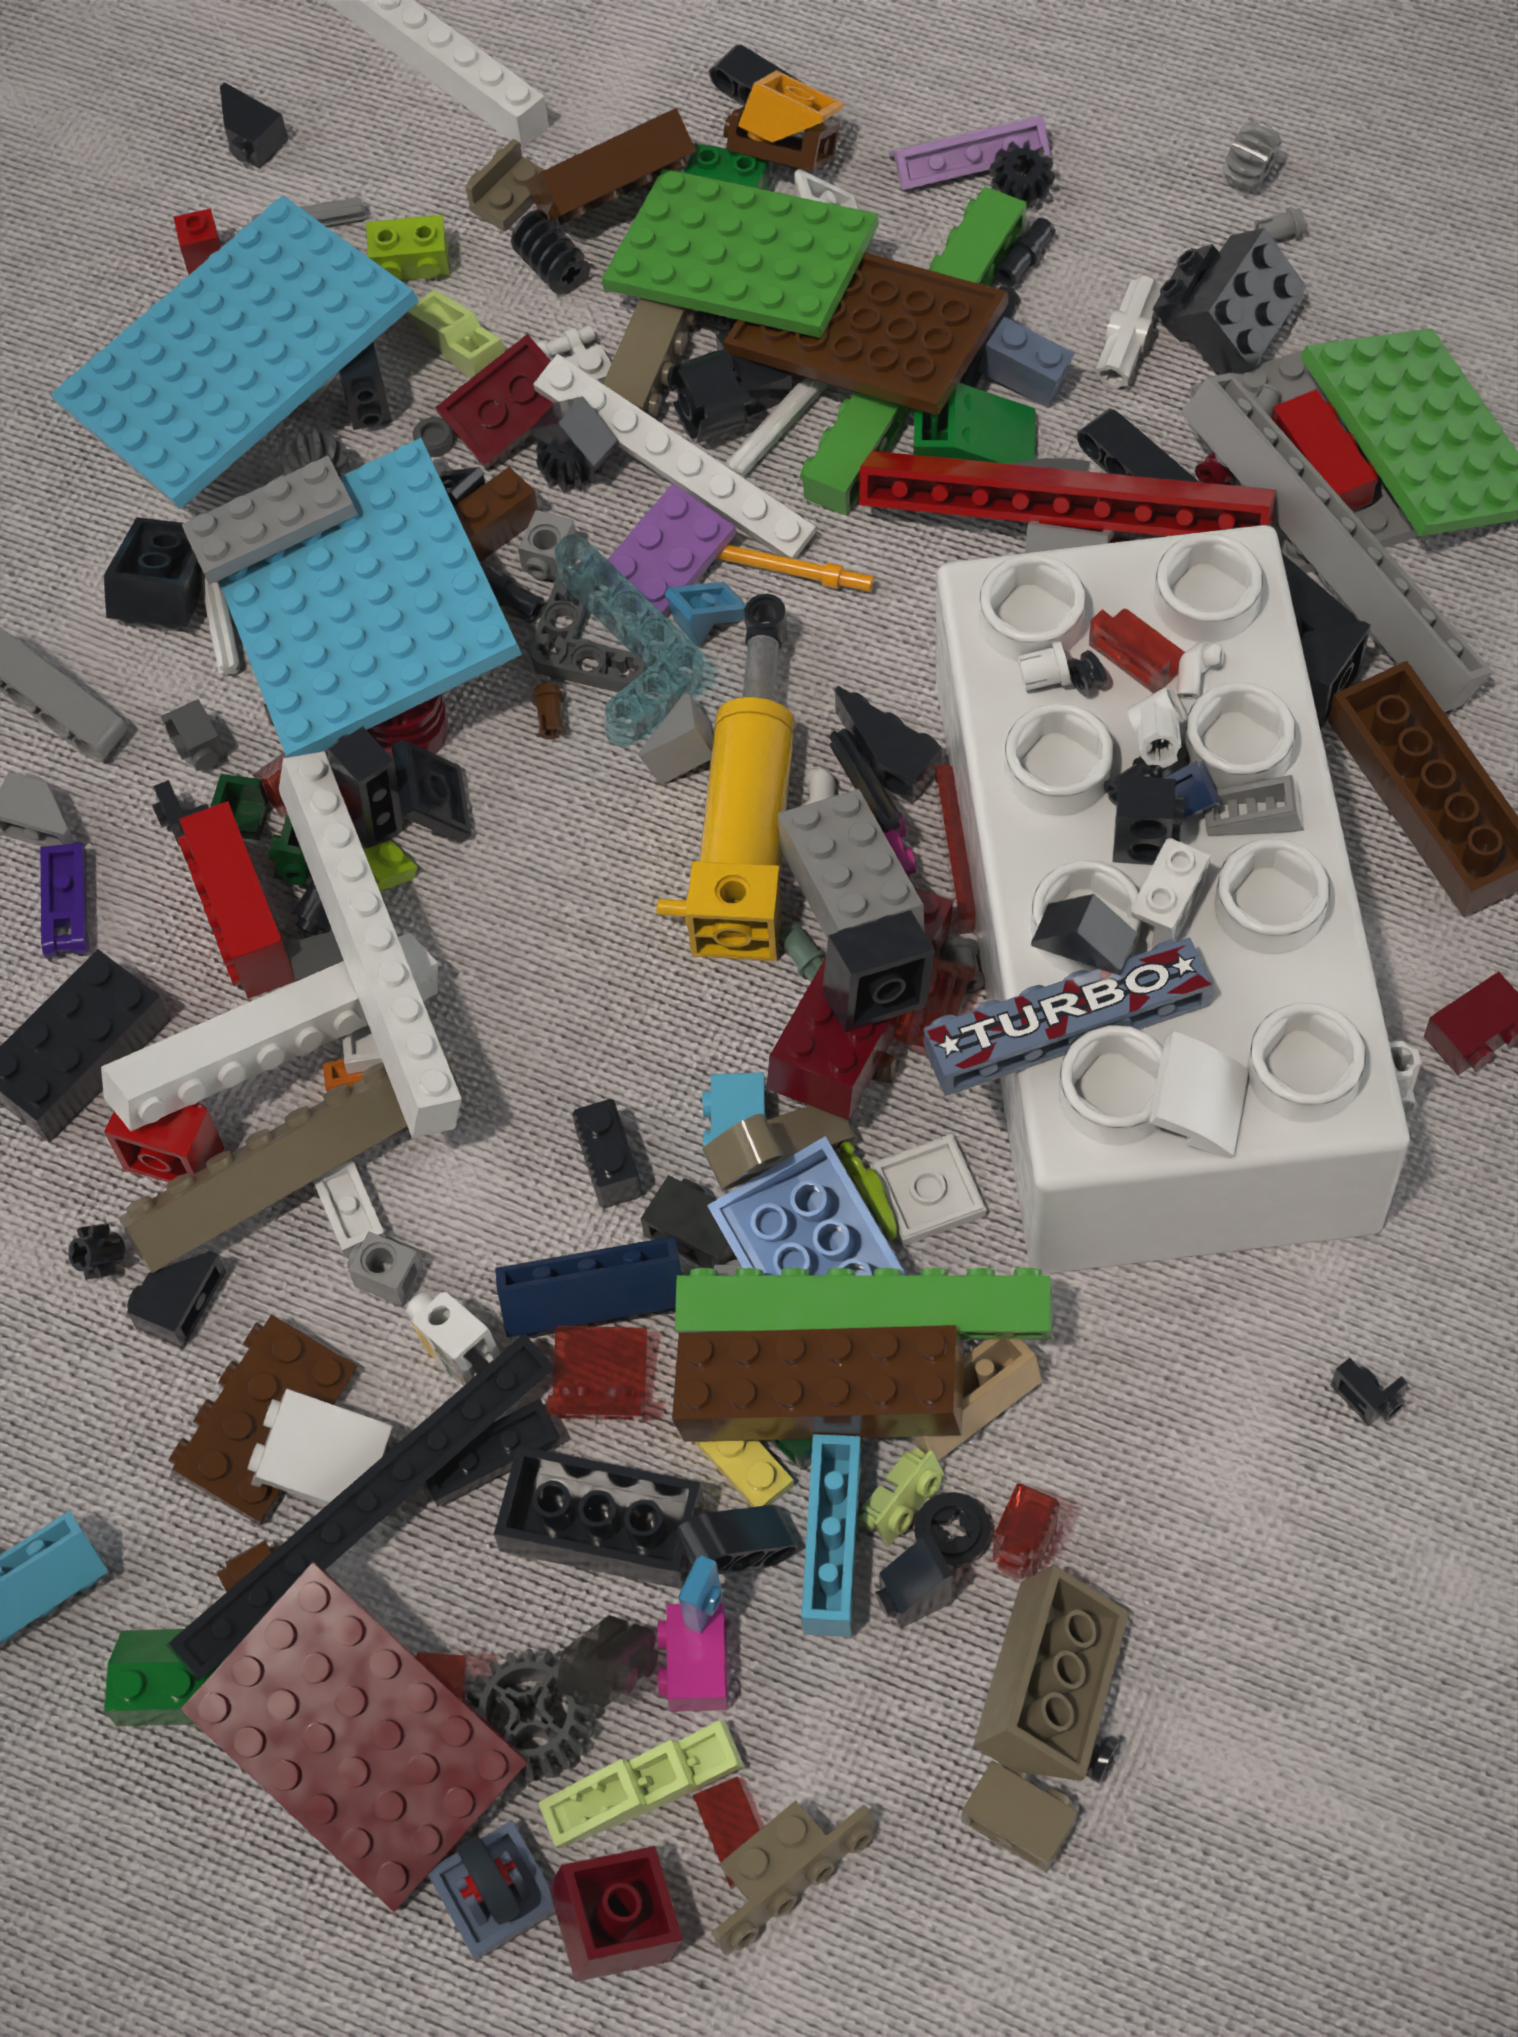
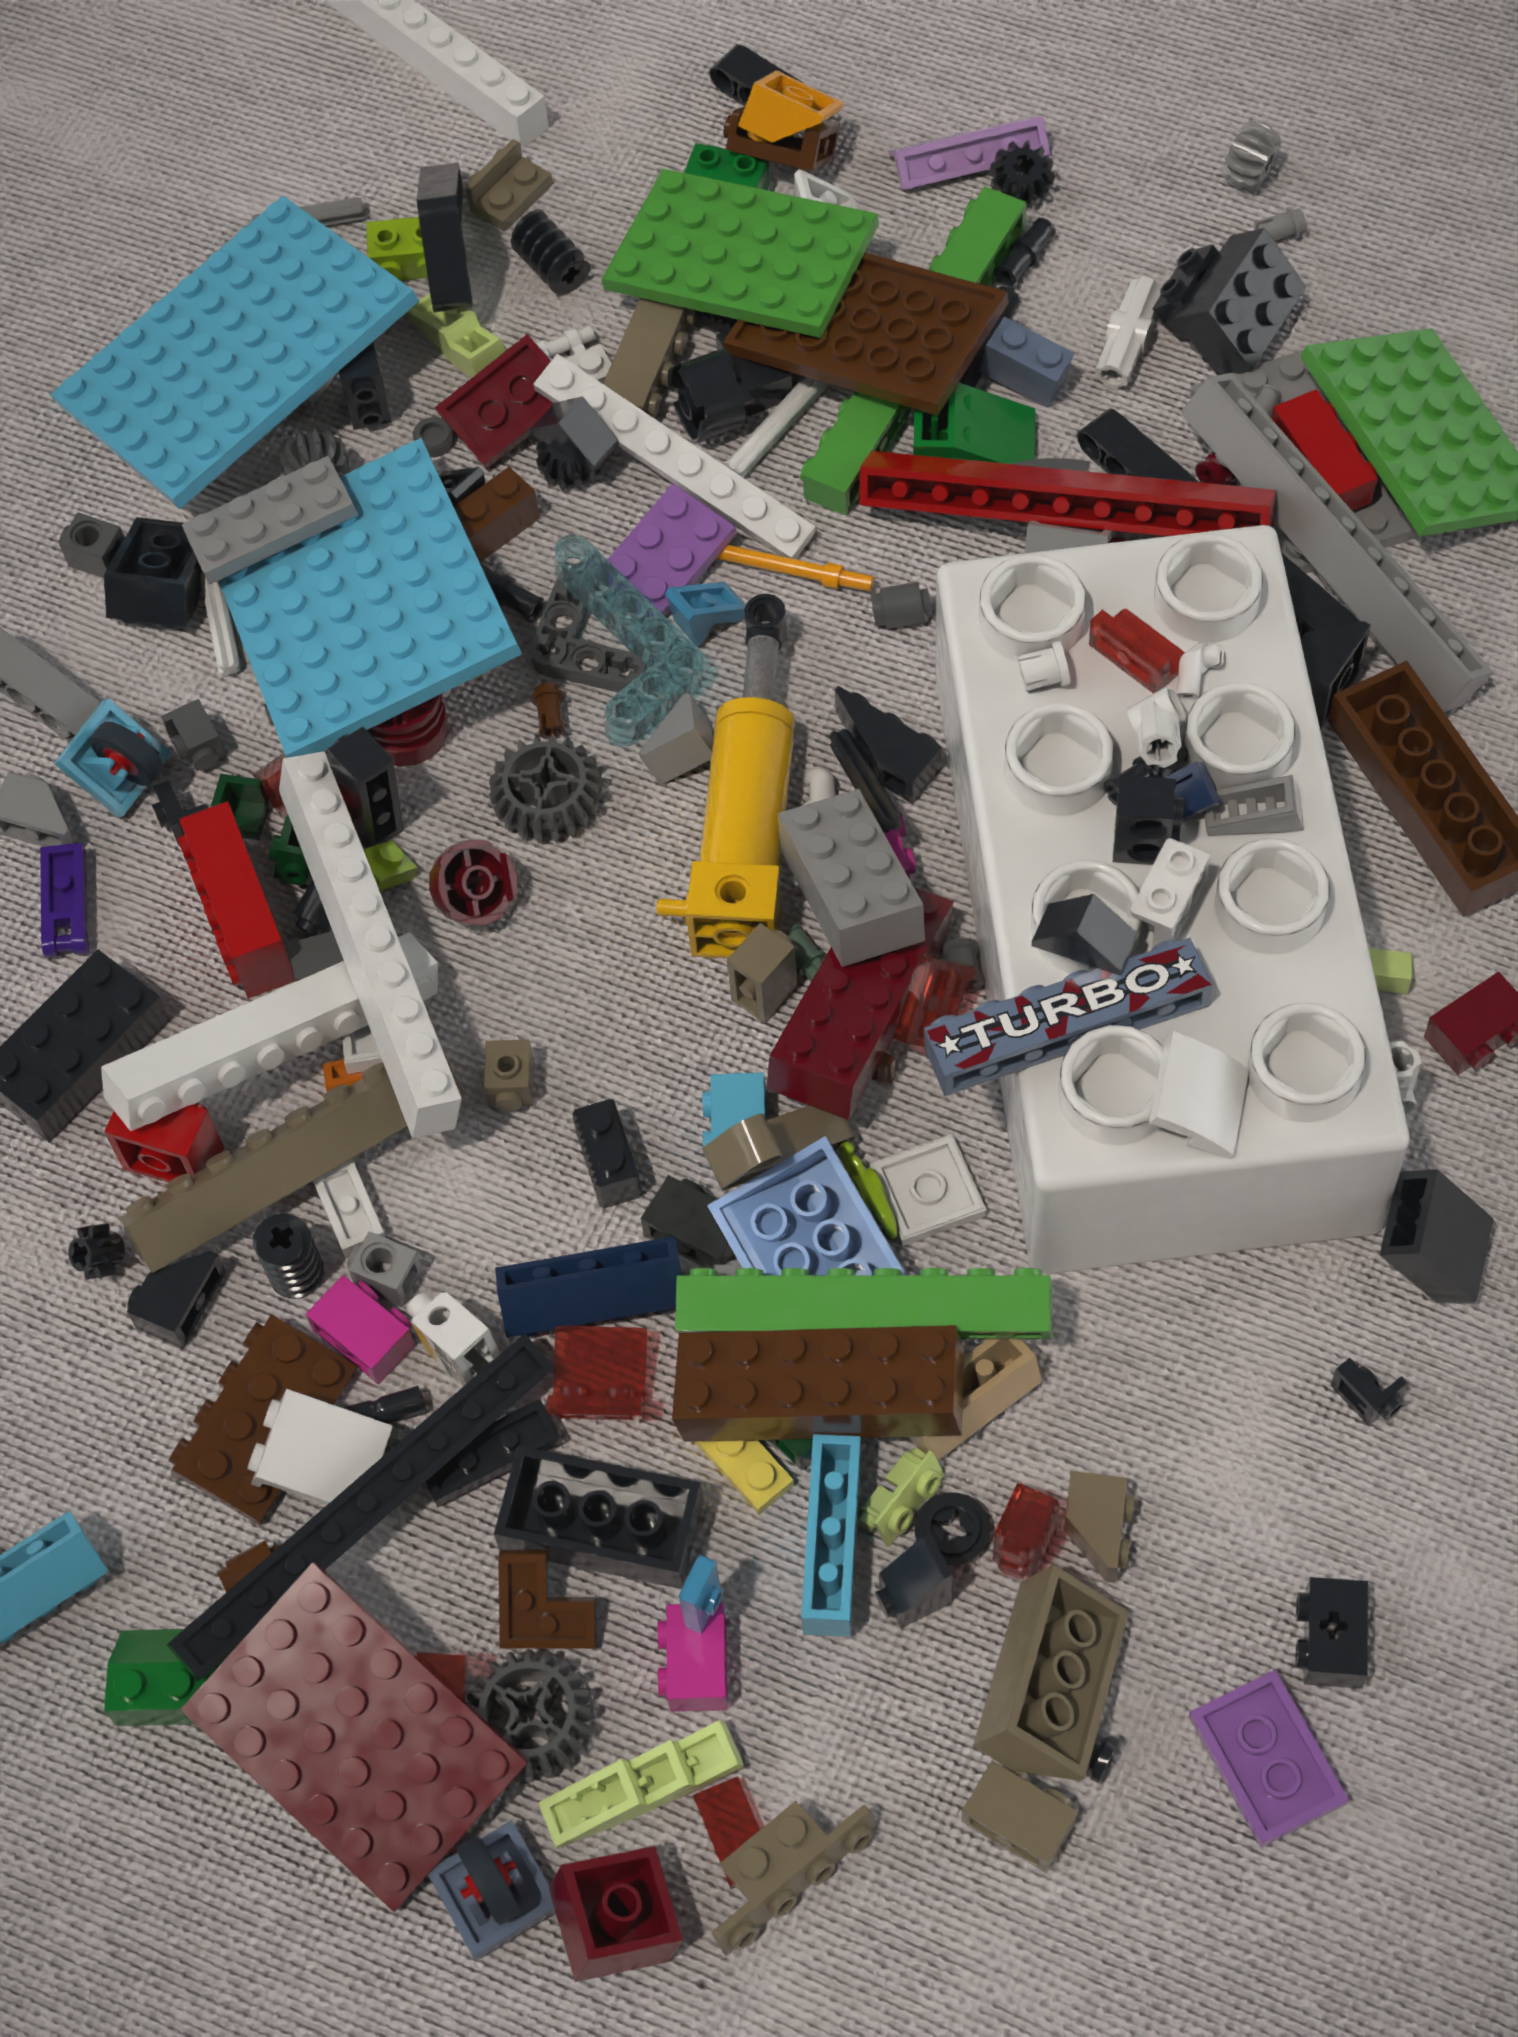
(90, 544): none -> dark grey brick
(113, 758): none -> medium azure plate
(197, 237): red brick -> none
(251, 127): black slope -> none
(288, 1256): none -> black piece
(362, 1328): none -> dark pink brick
(392, 1406): none -> black piece
(431, 791): black plate -> none
(442, 236): none -> black beam
(473, 882): none -> dark red cylinder
(509, 1074): none -> dark tan brick
(533, 1618): none -> reddish brown plate
(543, 533): light grey brick -> none
(564, 799): none -> dark grey gear
(607, 1661): clear smoke brick -> none
(611, 165): reddish brown brick -> none
(738, 1538): black beam -> none
(762, 972): none -> dark tan brick
(877, 970): black brick -> none
(900, 605): none -> dark grey brick
(955, 849): clear red tile -> none
(1087, 673): black bush -> none
(1095, 1520): none -> dark tan slope
(1268, 1758): none -> medium lavender plate
(1344, 1607): none -> black brick
(1392, 970): none -> yellowish green slope
(1436, 1236): none -> black brick

